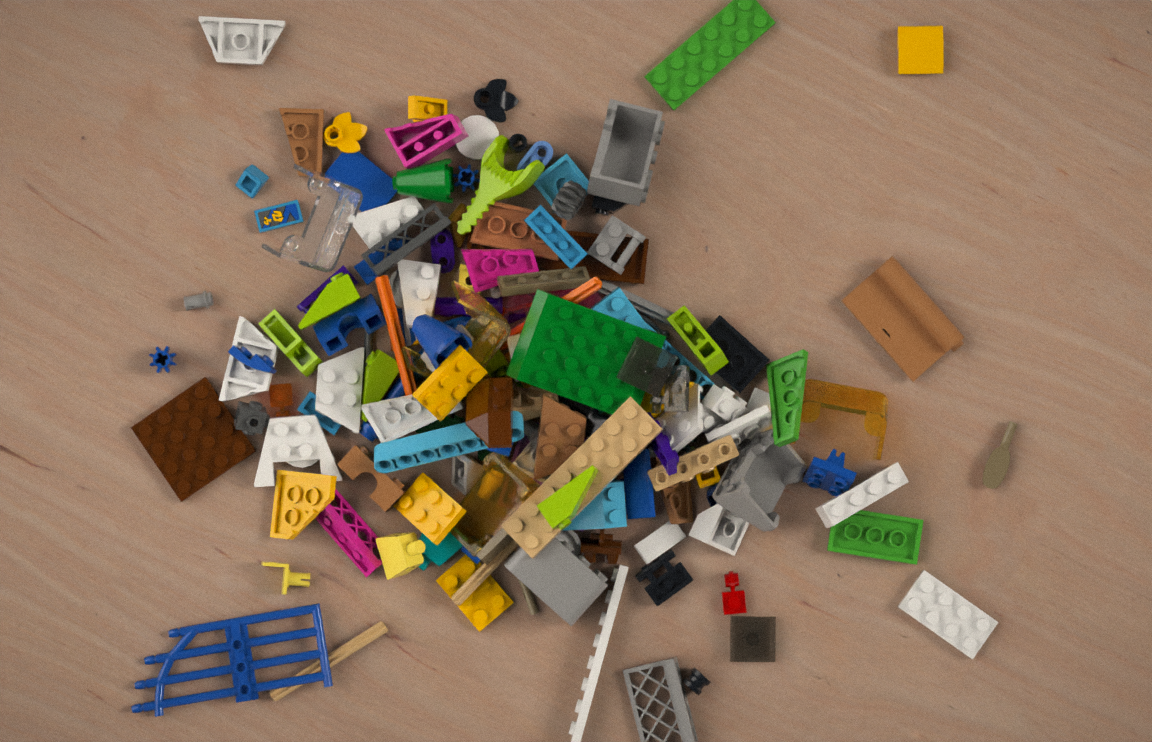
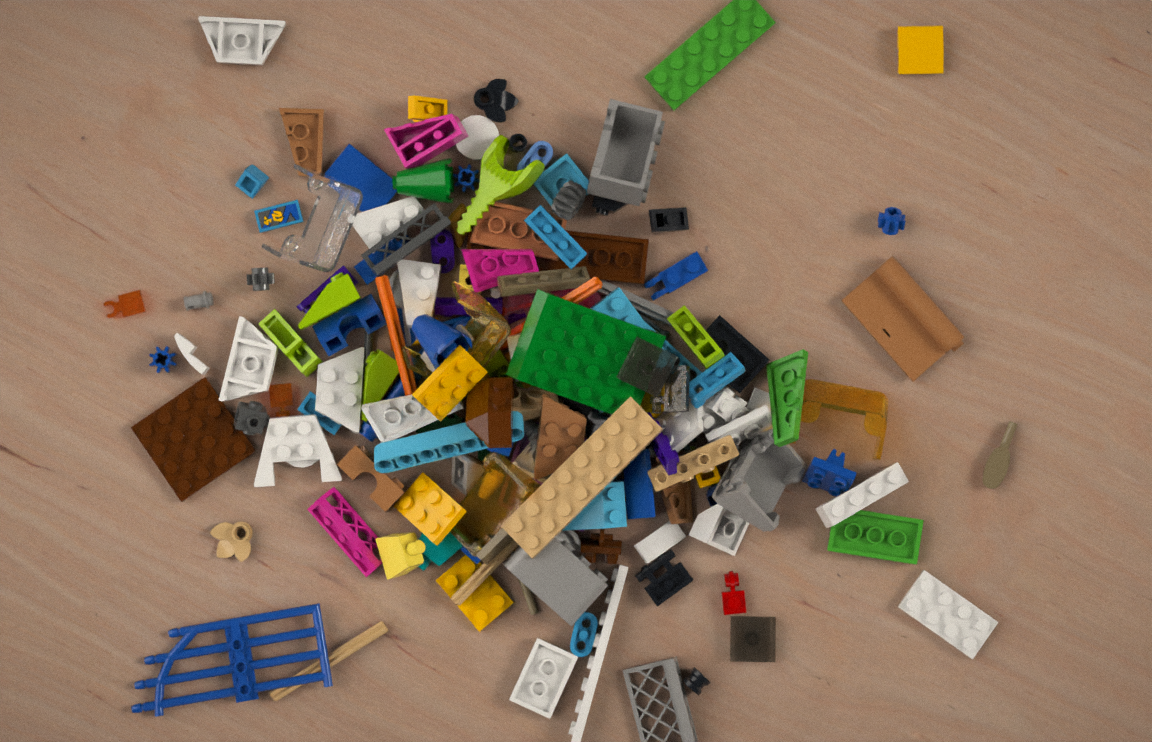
(128, 304): none -> clear orange plate
(187, 349): none -> white slope
(231, 542): none -> tan plate
(257, 361): blue slope -> none
(260, 279): none -> dark grey gear
(289, 578): light yellow bracket -> none
(299, 500): yellow plate -> none
(347, 133): yellow plate -> none
(543, 678): none -> white plate
(566, 501): lime slope -> none
(583, 634): none -> dark azure plate
(609, 241): light grey plate -> none
(668, 220): none -> black slope
(678, 275): none -> blue hinge
(714, 379): none -> dark azure plate
(891, 221): none -> blue gear

